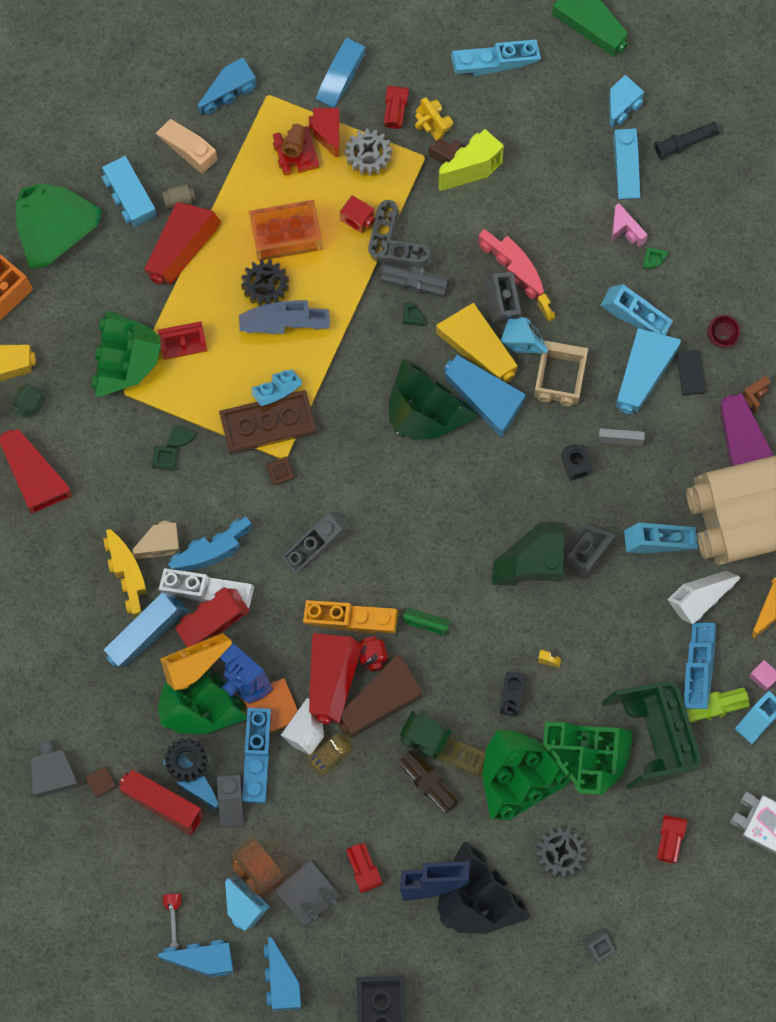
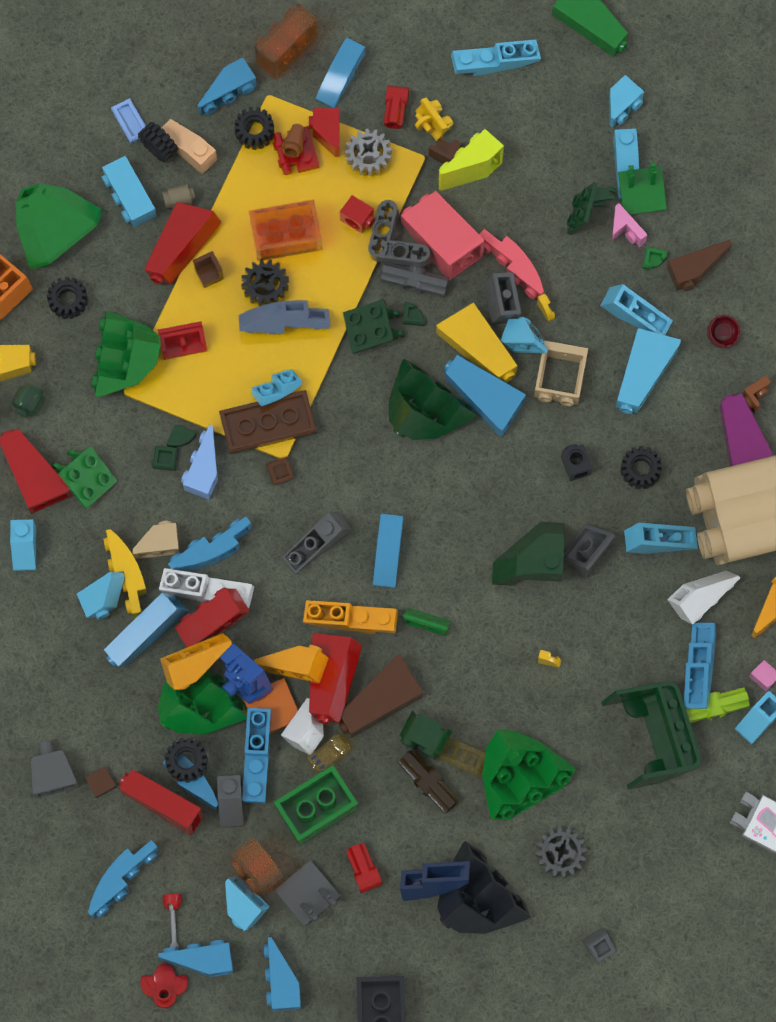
(23, 544): none -> medium azure slope
(61, 287): none -> black tyre
(85, 476): none -> green plate
(101, 595): none -> medium azure slope
(112, 884): none -> dark azure slope
(128, 119): none -> light blue tile
(157, 141): none -> black tyre
(164, 982): none -> red plate
(203, 472): none -> light blue slope
(208, 269): none -> reddish brown panel
(254, 116): none -> black tyre
(286, 41): none -> clear orange brick
(296, 662): none -> light orange slope
(316, 805): none -> green brick
(370, 326): none -> dark green plate
(373, 654): red head -> none
(388, 550): none -> dark azure slope
(445, 233): none -> coral slope
(512, 693): black leg -> none
(584, 201): none -> dark green plate
(588, 754): green brick -> none
(621, 437): light grey tile -> none
(641, 455): none -> black tyre
(642, 189): none -> green plate
(671, 835): red piece -> none
(678, 143): black pin -> none
(690, 372): black tile -> none
(692, 267): none -> reddish brown slope

